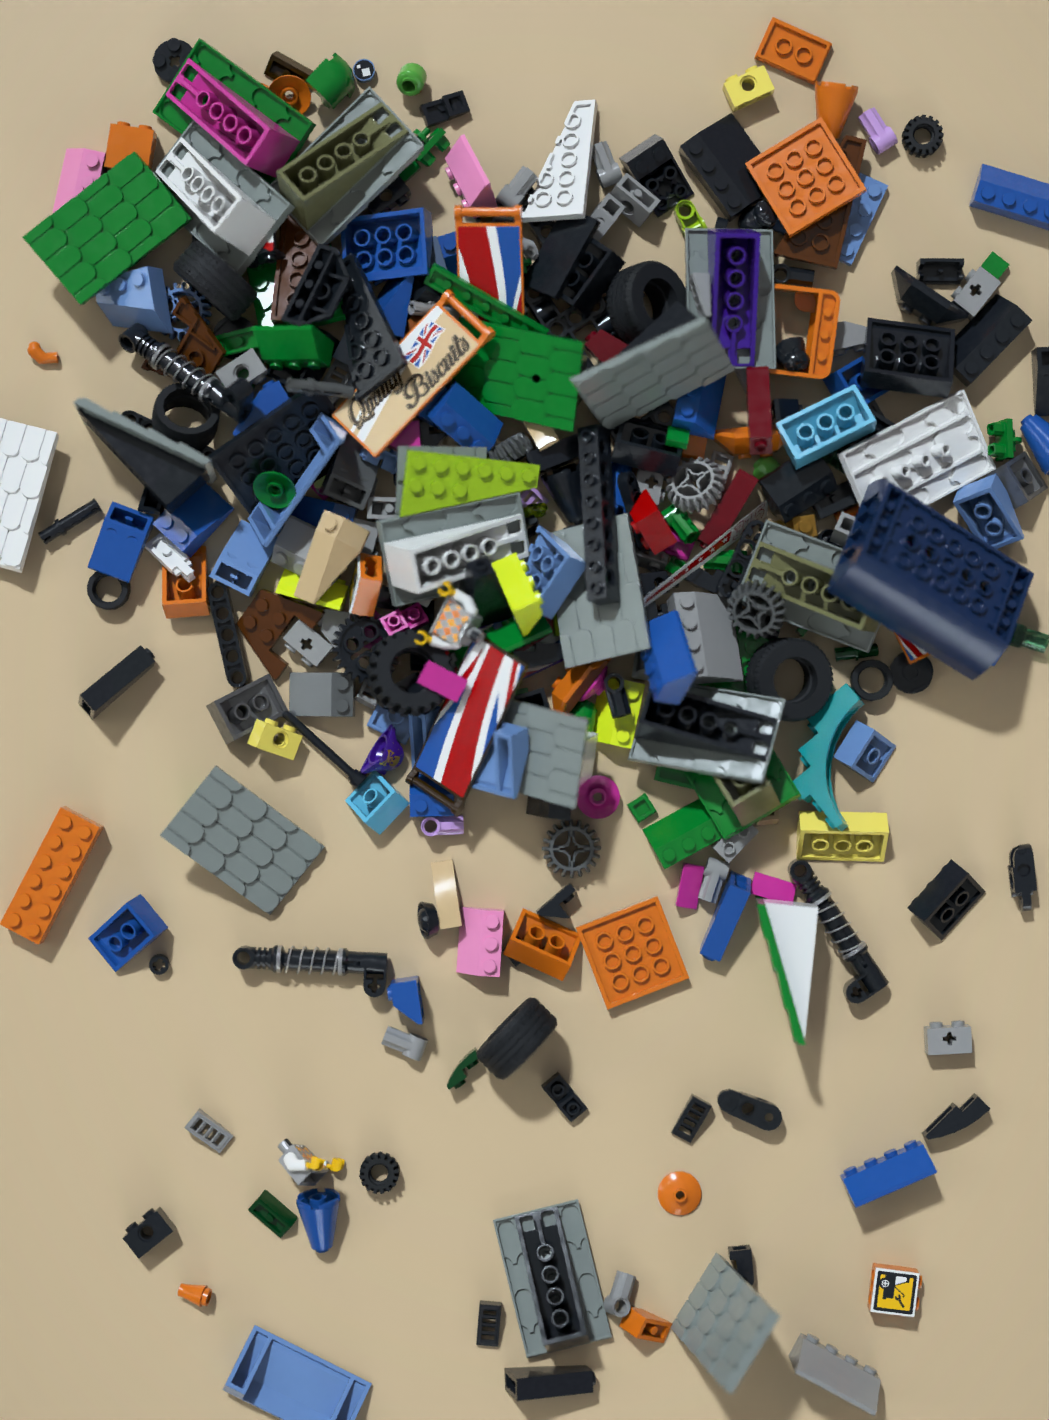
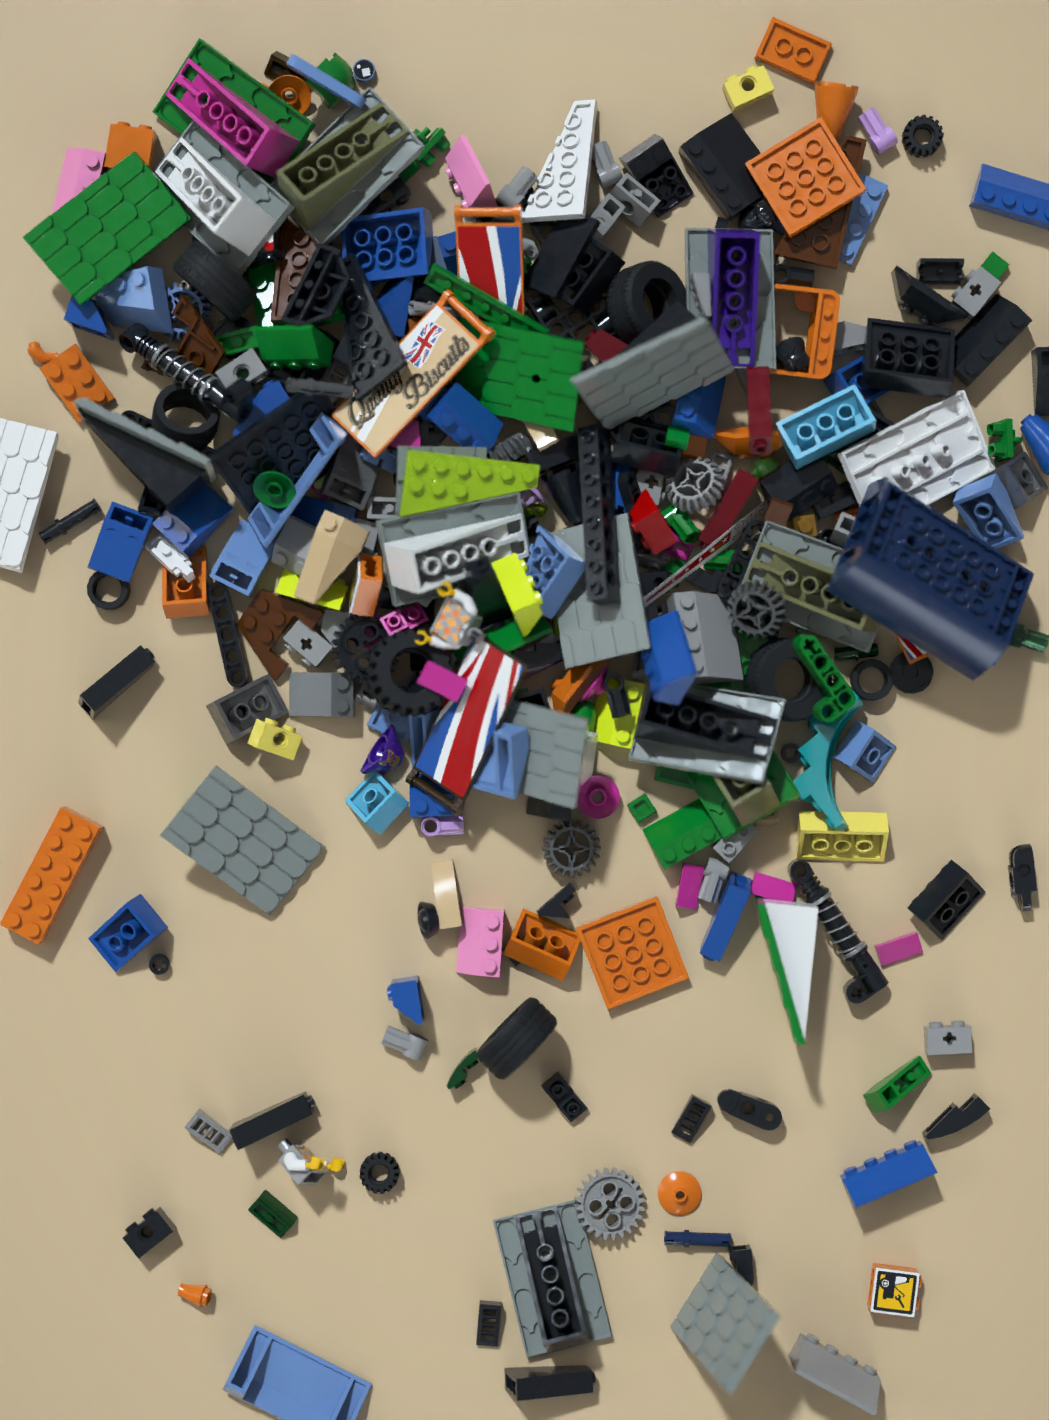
(75, 378): none -> orange plate
(88, 318): none -> blue slope
(164, 54): black plate -> none
(271, 1120): none -> black slope
(318, 961): black piece -> none
(319, 1216): blue cone -> none
(326, 81): none -> medium blue beam
(355, 776): black piece -> none
(411, 79): bright green head -> none
(444, 109): black slope -> none
(620, 1292): light grey piece -> none
(624, 1215): none -> light grey gear
(645, 1325): orange slope -> none
(691, 221): lime piece -> none
(697, 1239): none -> dark blue pin
(778, 511): none -> reddish brown tile
(783, 408): black slope -> none
(791, 759): none -> black bush
(821, 675): none -> green beam
(897, 1085): none -> green slope
(898, 948): none -> dark pink slope

